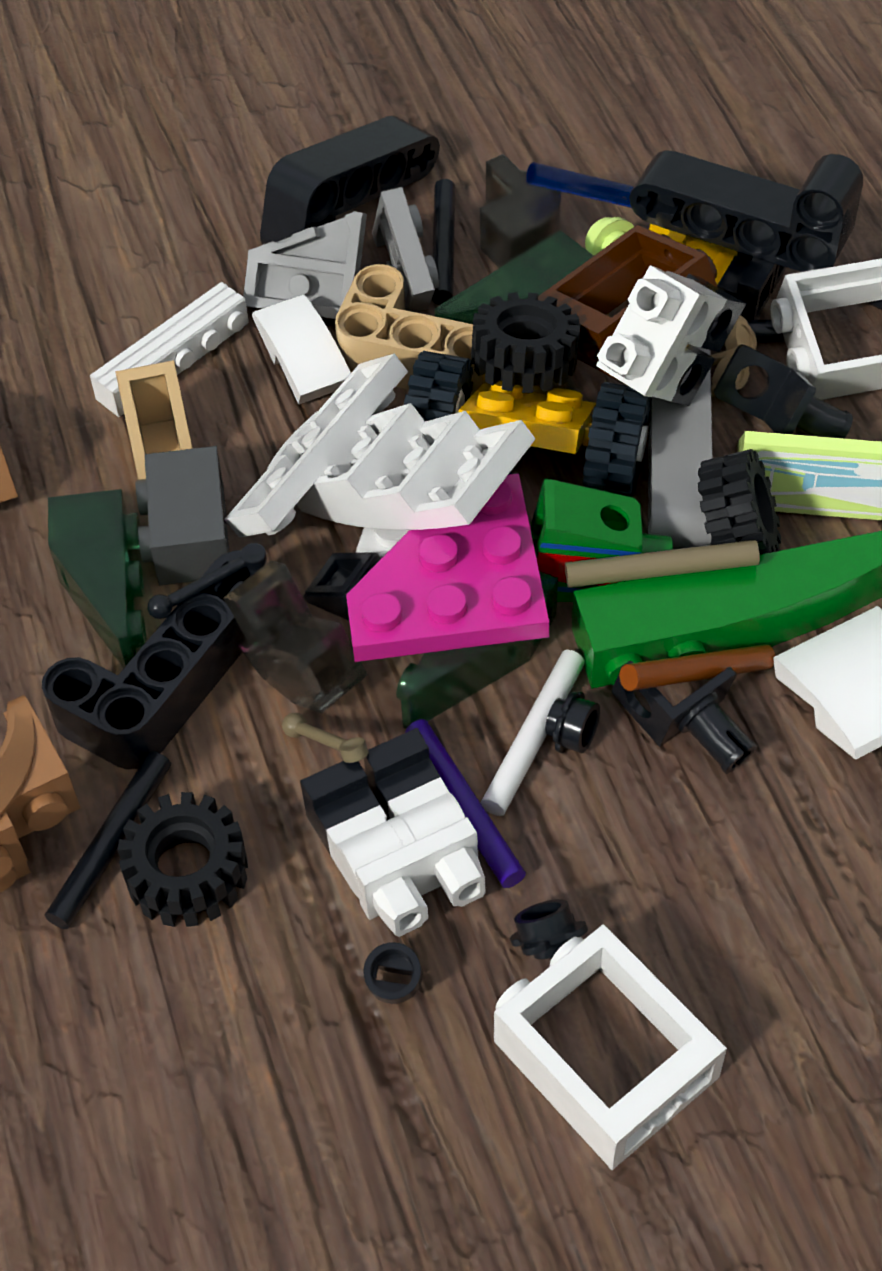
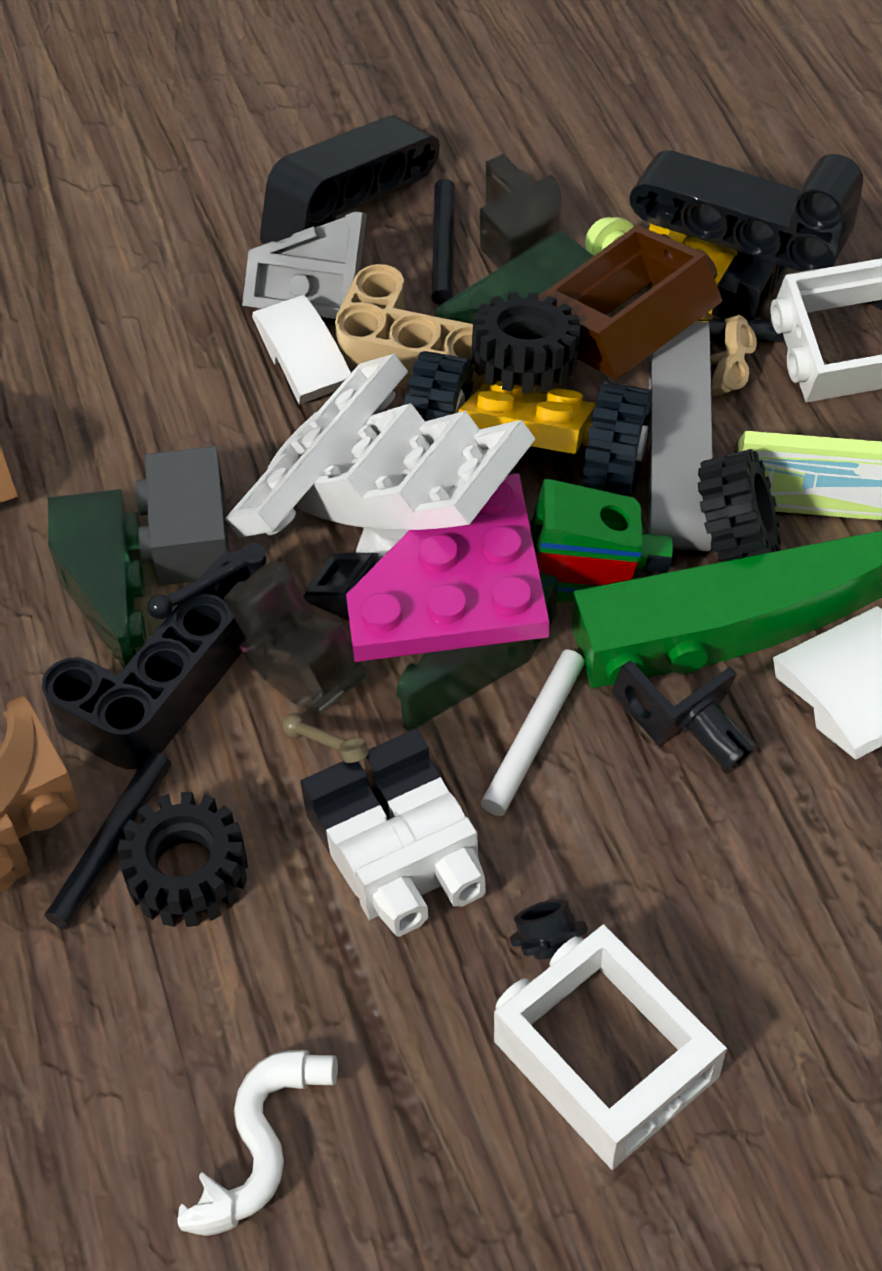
(153, 411): tan slope -> none
(181, 338): white piece -> none
(222, 1209): none -> white animal
(395, 959): black hinge -> none
(399, 229): light grey wing -> none
(490, 841): dark purple bar -> none
(573, 722): black plate -> none
(578, 184): clear blue bar -> none
(660, 332): white hips -> none
(662, 563): dark tan bar -> none
(695, 667): dark orange bar -> none
(786, 400): black bracket -> none

